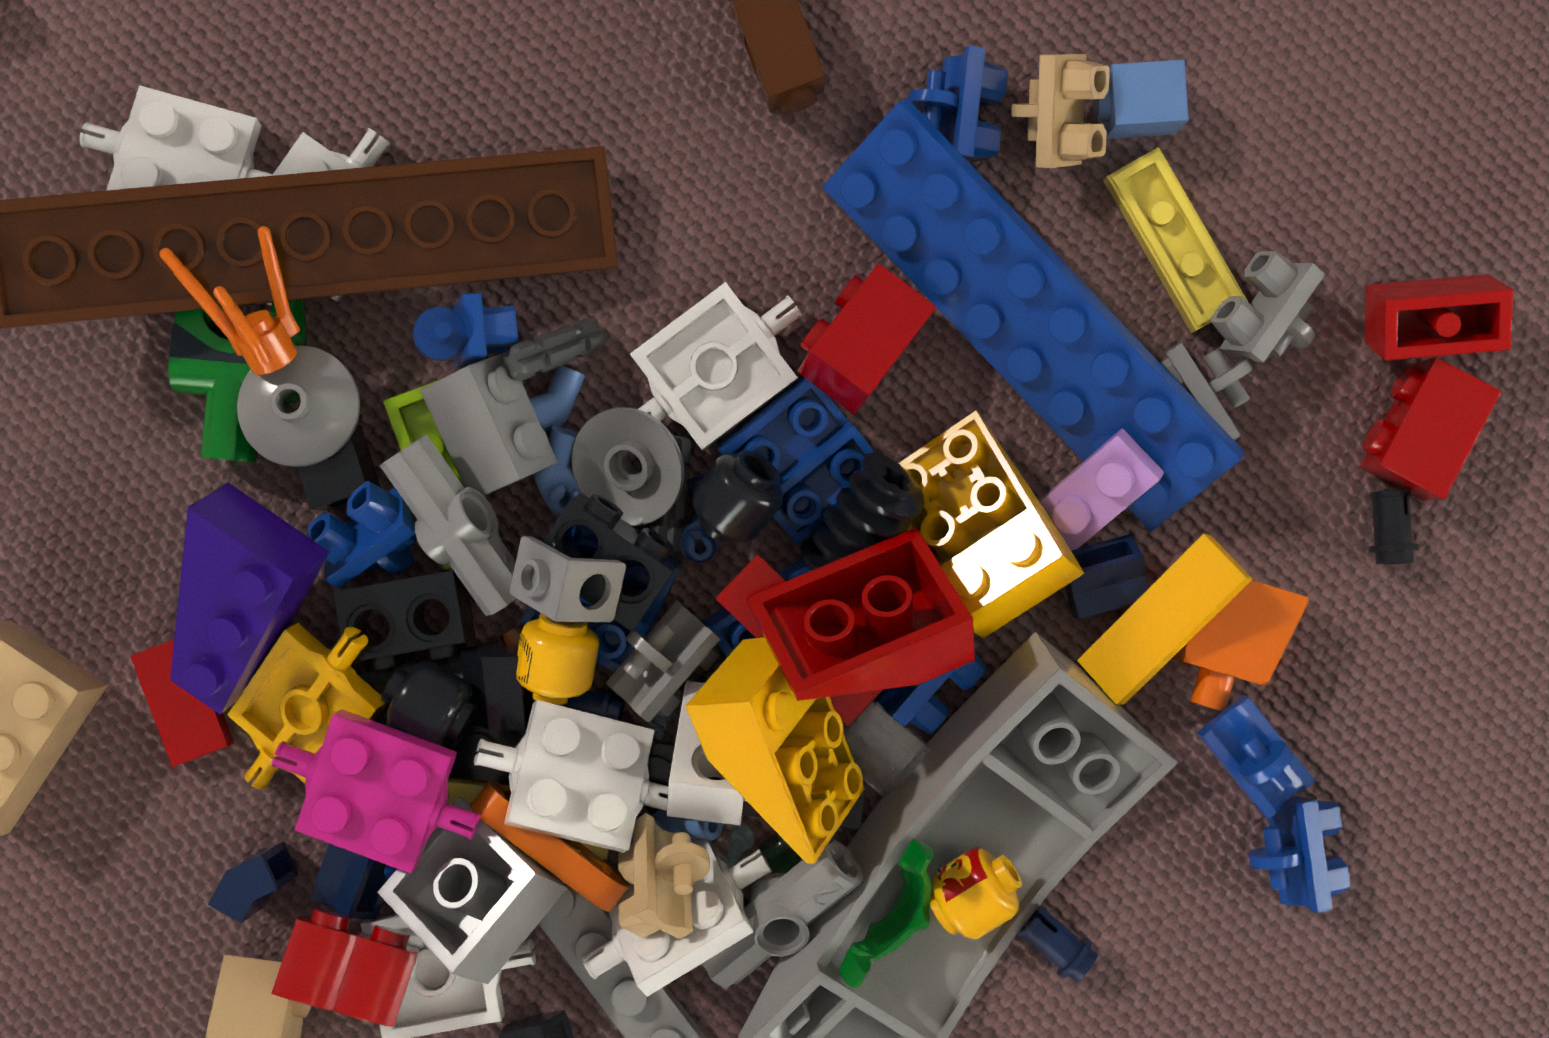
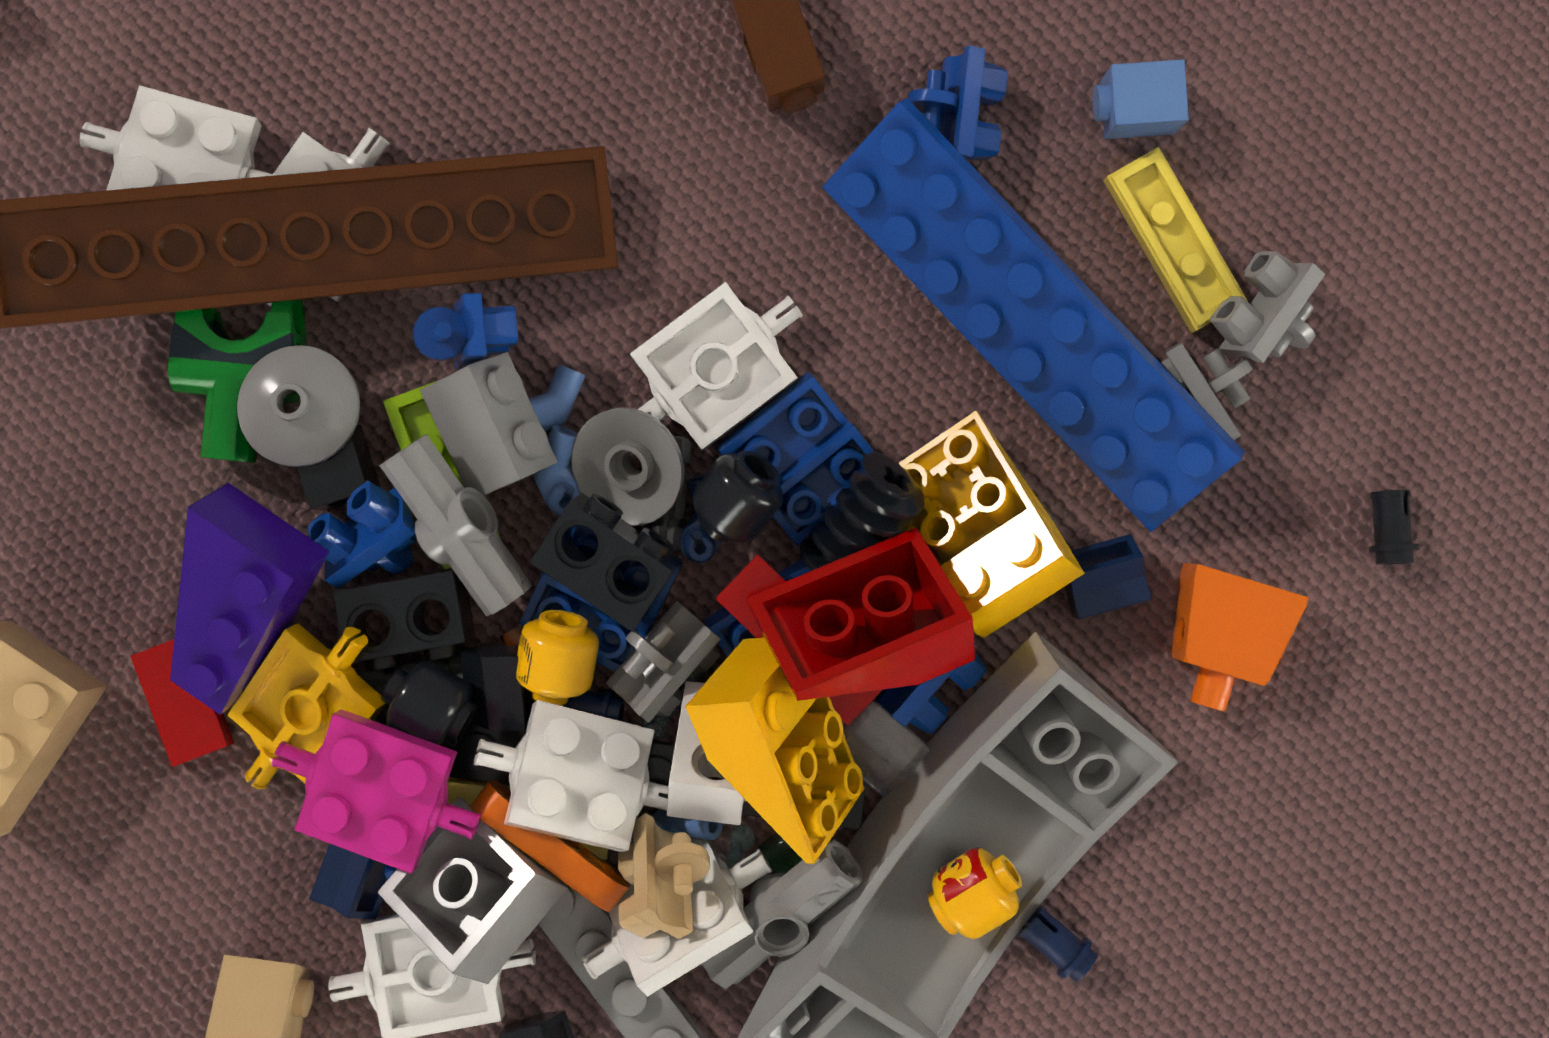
(251, 882): dark blue piece -> none
(257, 337): orange plant -> none
(346, 968): red brick -> none
(553, 349): dark grey axle -> none
(554, 581): light grey bracket -> none
(864, 338): red brick -> none
(904, 919): green helmet -> none
(1057, 110): tan hips -> none
(1100, 488): lavender plate -> none
(1164, 619): yellow tile -> none
(1255, 756): blue hips -> none
(1297, 854): blue hips -> none
(1428, 428): red brick -> none
(1438, 317): red brick -> none

